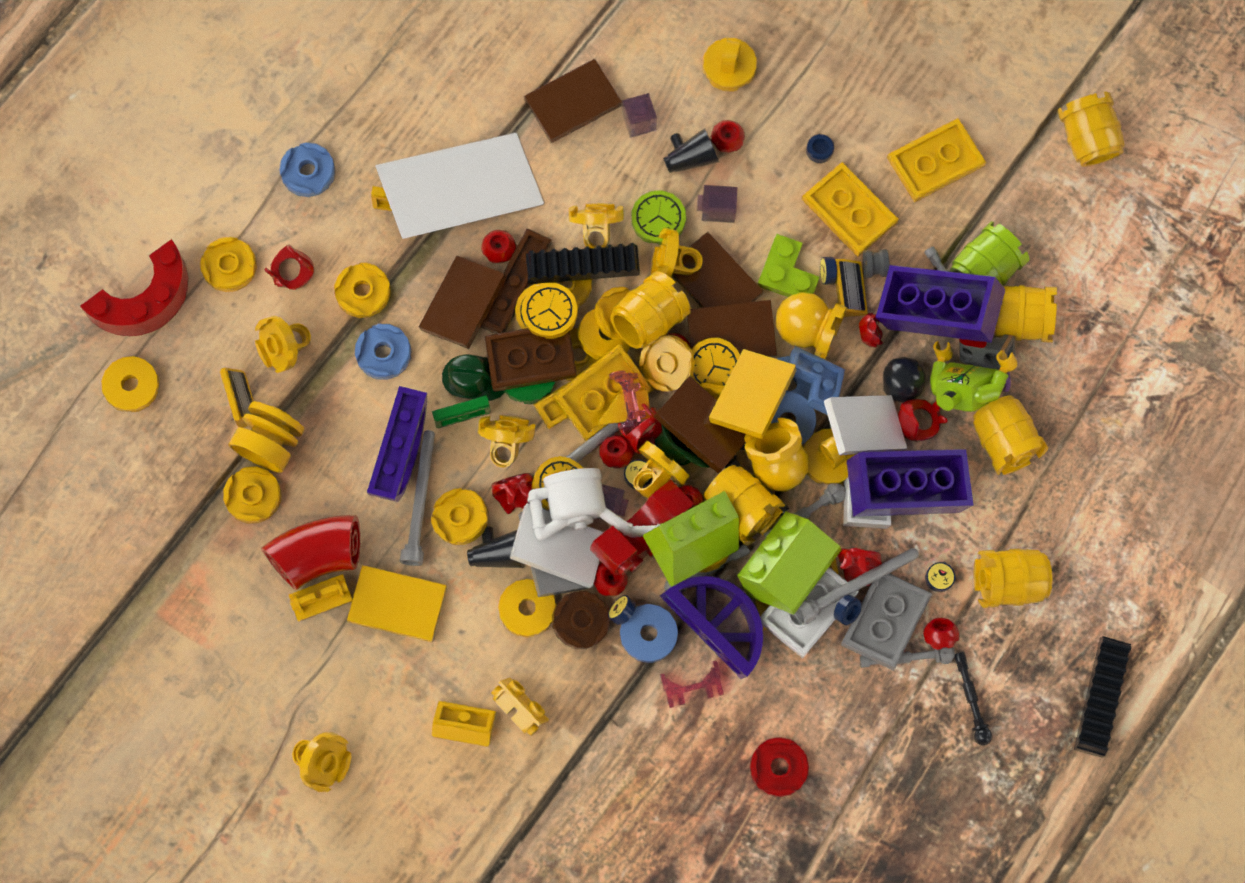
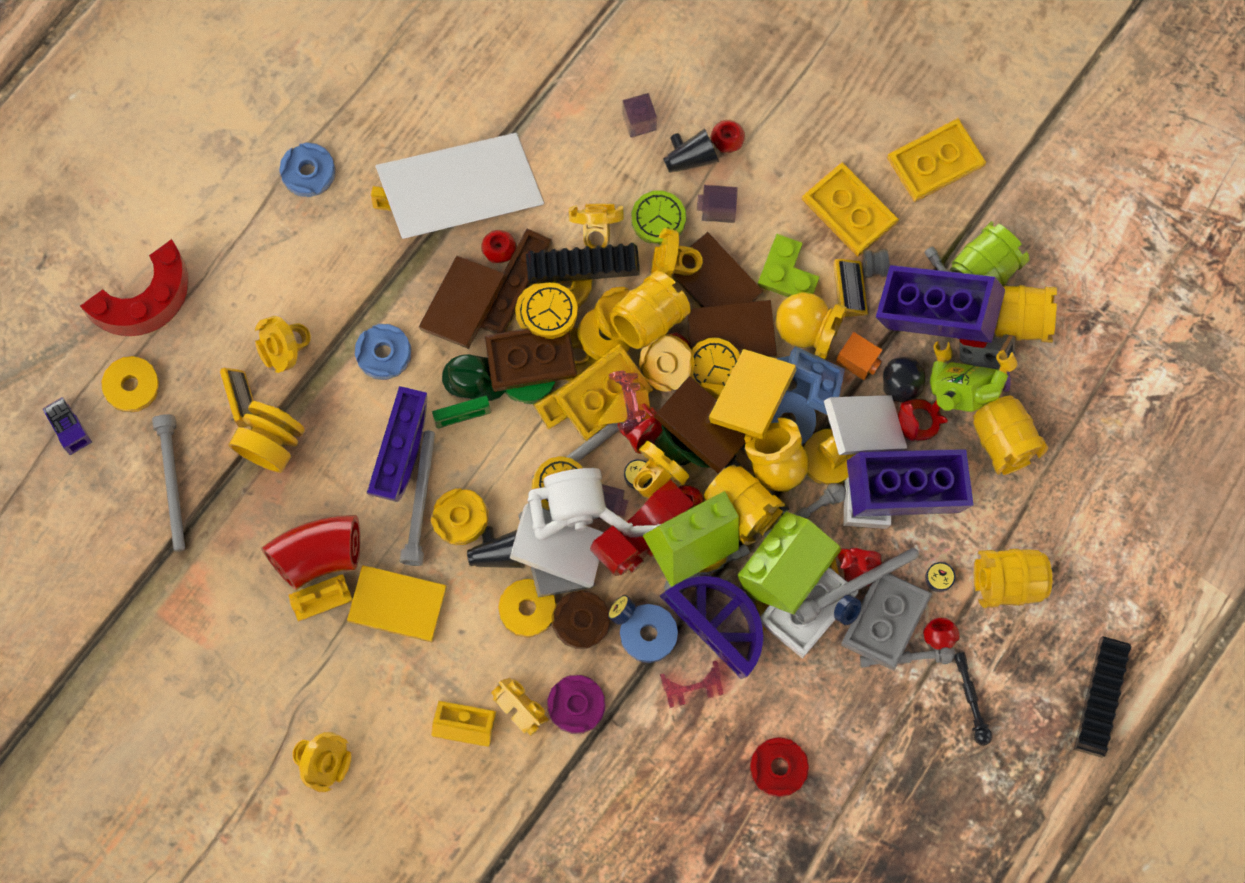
(67, 426): none -> leg
(165, 429): none -> light grey piece
(228, 264): yellow tile -> none
(252, 495): yellow tile -> none
(306, 268): red piece -> none
(365, 305): yellow tile -> none
(506, 432): yellow tile -> none
(512, 491): red piece -> none
(573, 100): reddish brown tile -> none
(576, 704): none -> magenta tile
(609, 587): red plate -> none
(616, 459): red plate -> none
(729, 64): yellow tile -> none
(820, 148): dark blue tile -> none
(828, 270): dark blue tile -> none
(860, 356): none -> orange brick
(870, 331): red plate -> none
(1092, 129): yellow piece -> none

